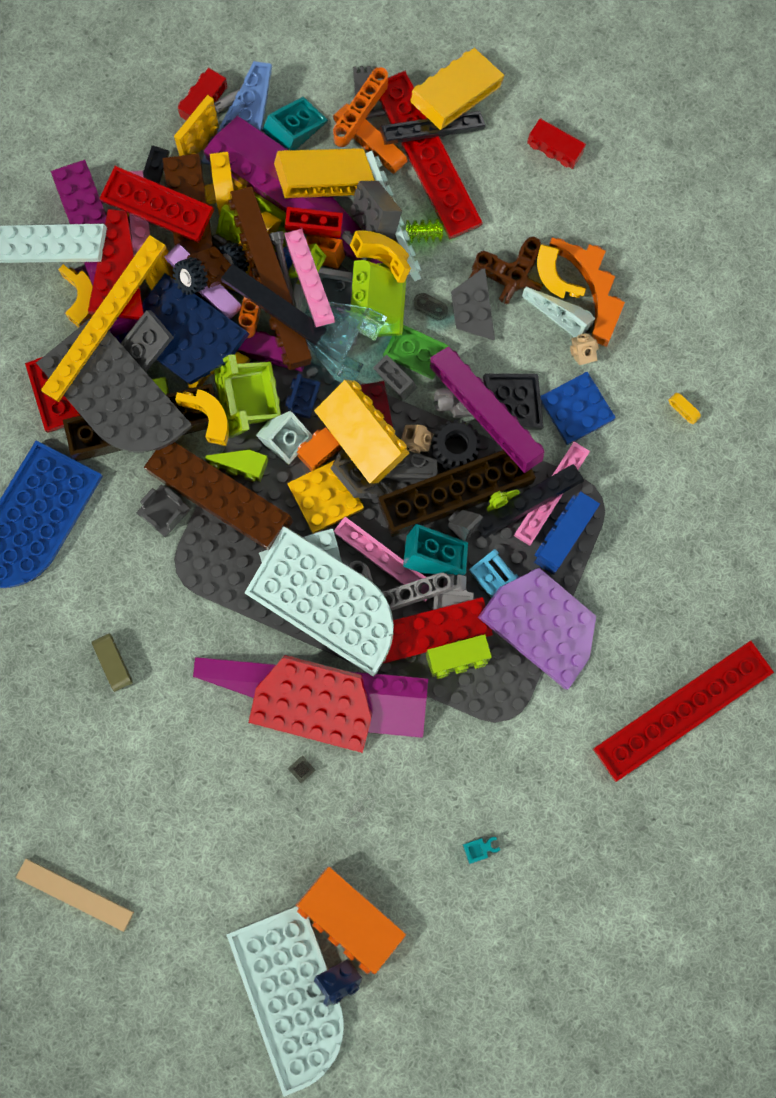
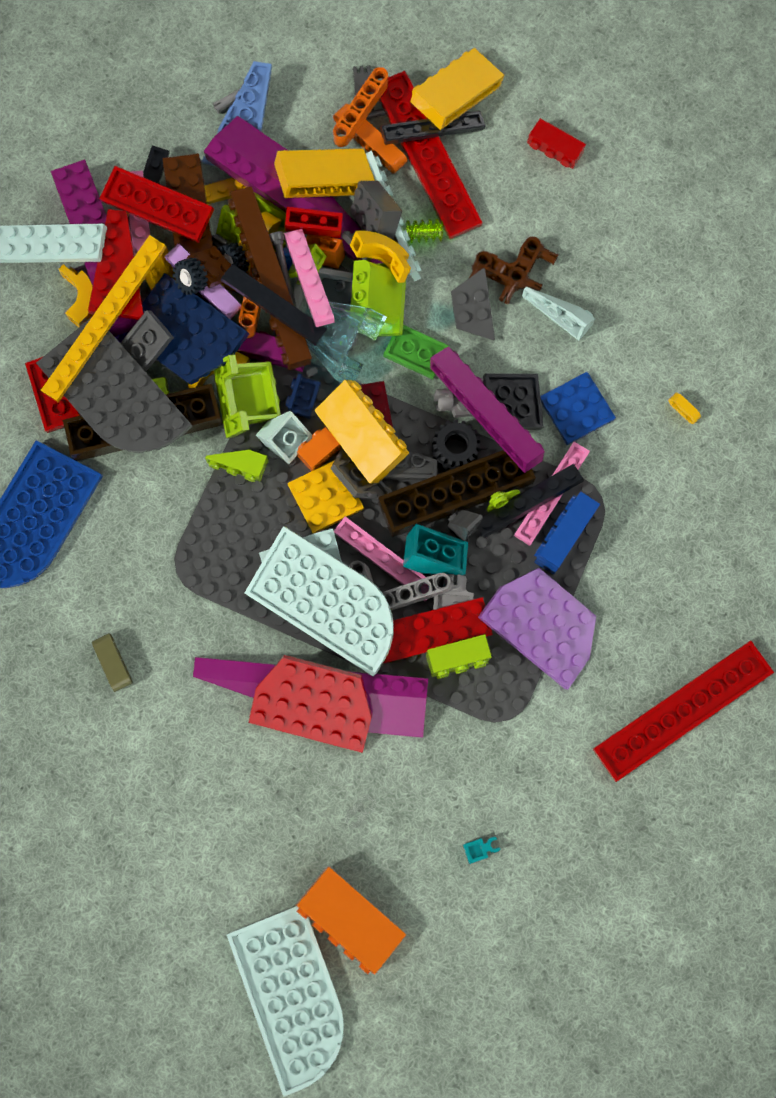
(75, 895): tan tile -> none
(162, 509): dark grey panel -> none
(198, 129): yellow plate -> none
(209, 84): red brick -> none
(218, 423): yellow arch -> none
(218, 494): reddish brown brick -> none
(221, 178): yellow arch -> none
(294, 123): teal slope -> none
(301, 769): clear smoke plate -> none
(338, 982): dark blue bracket -> none
(395, 377): dark grey window -> none
(417, 438): tan brick -> none
(429, 308): clear smoke plate -> none
(487, 576): medium azure plate -> none
(547, 271): yellow arch -> none
(584, 349): tan brick -> none
(600, 282): orange arch -> none

